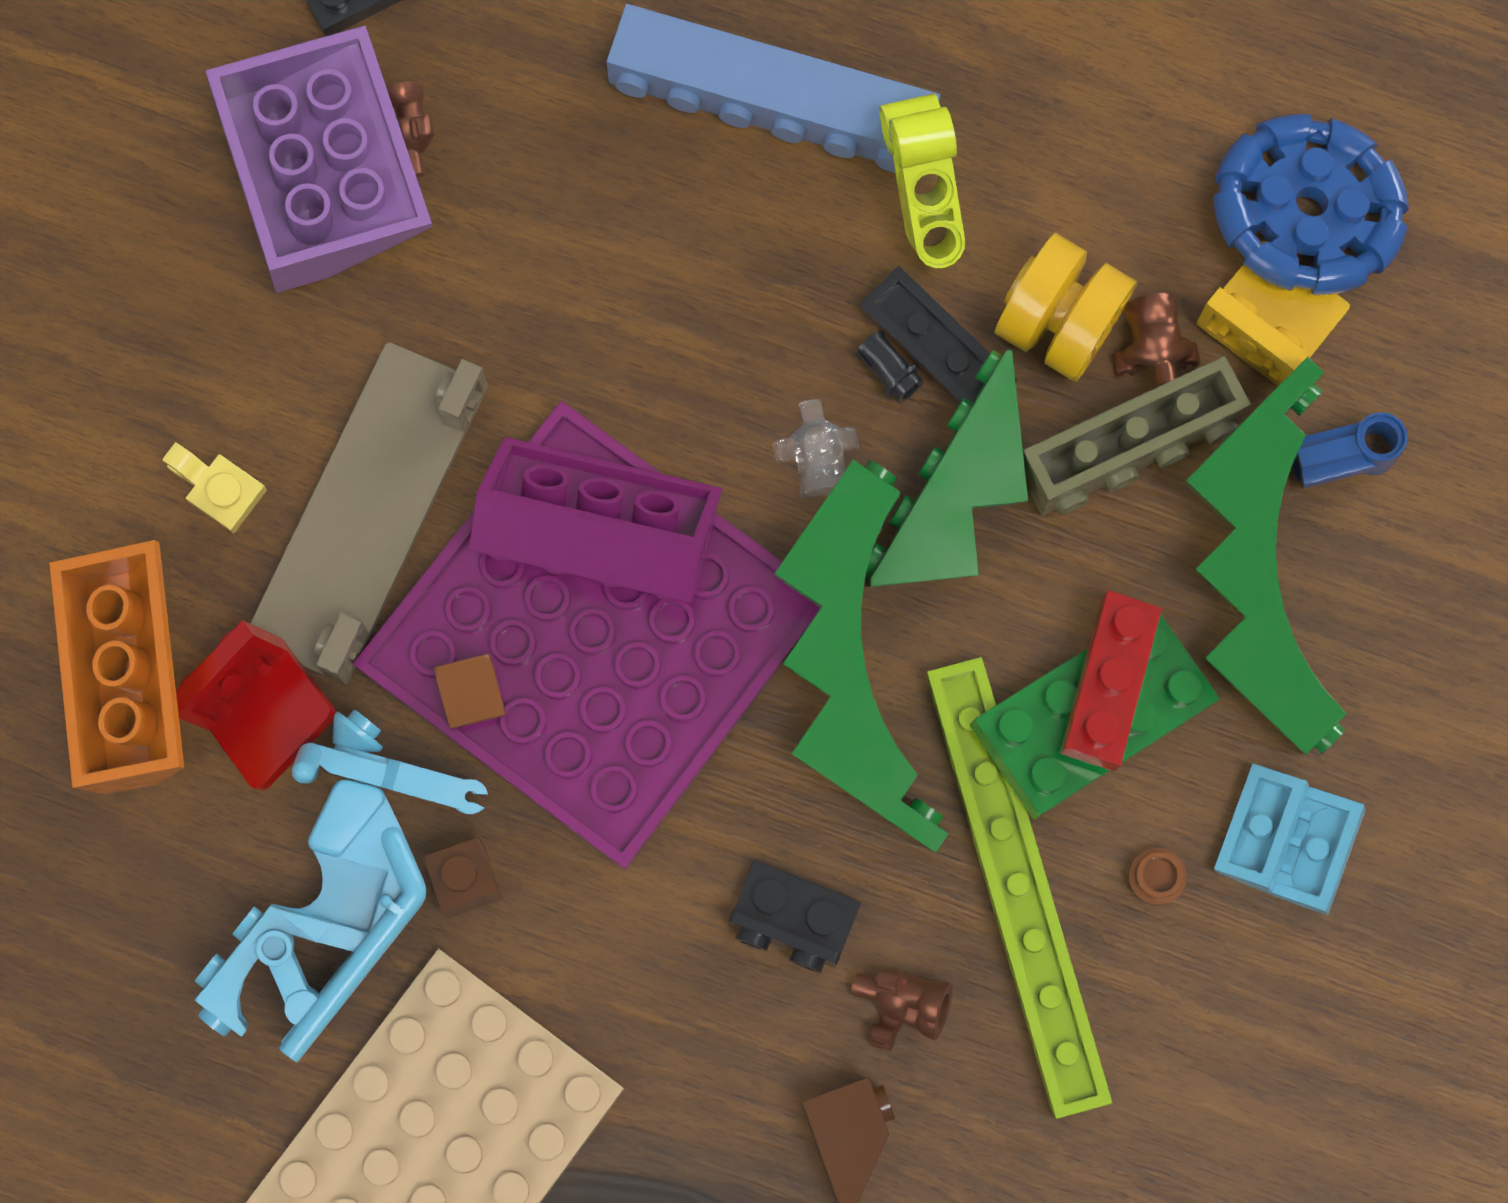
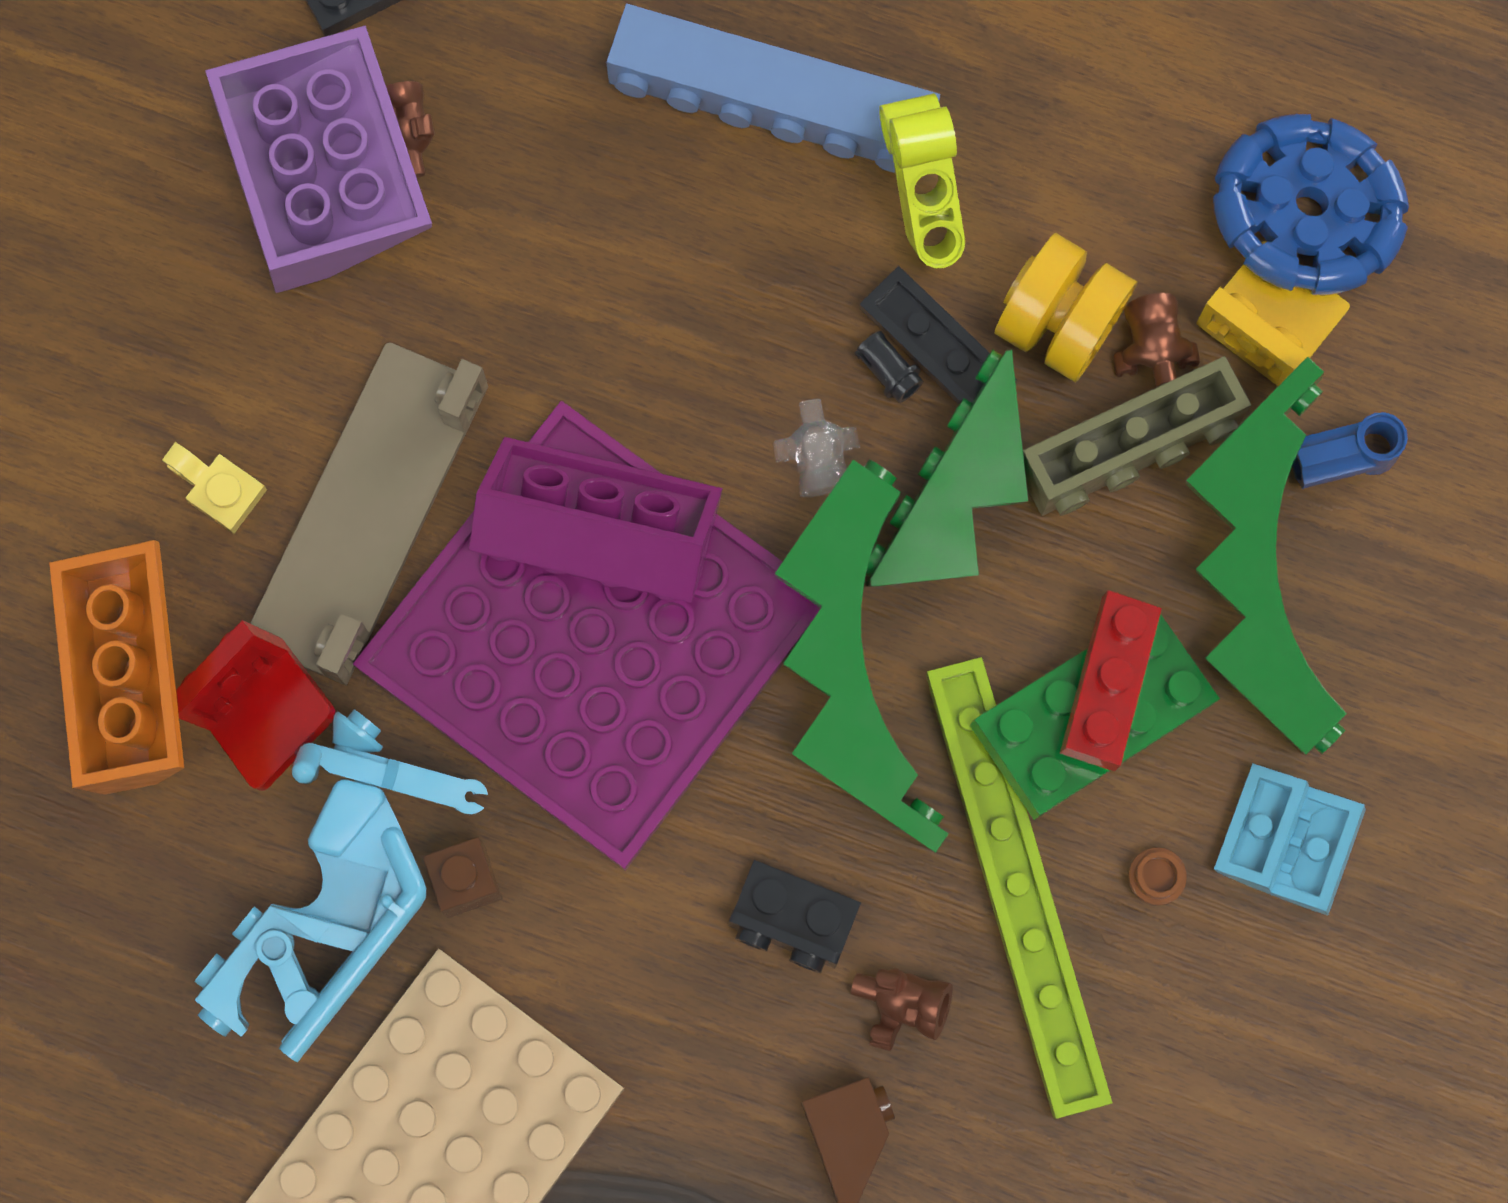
(470, 691): dark orange slope -> none

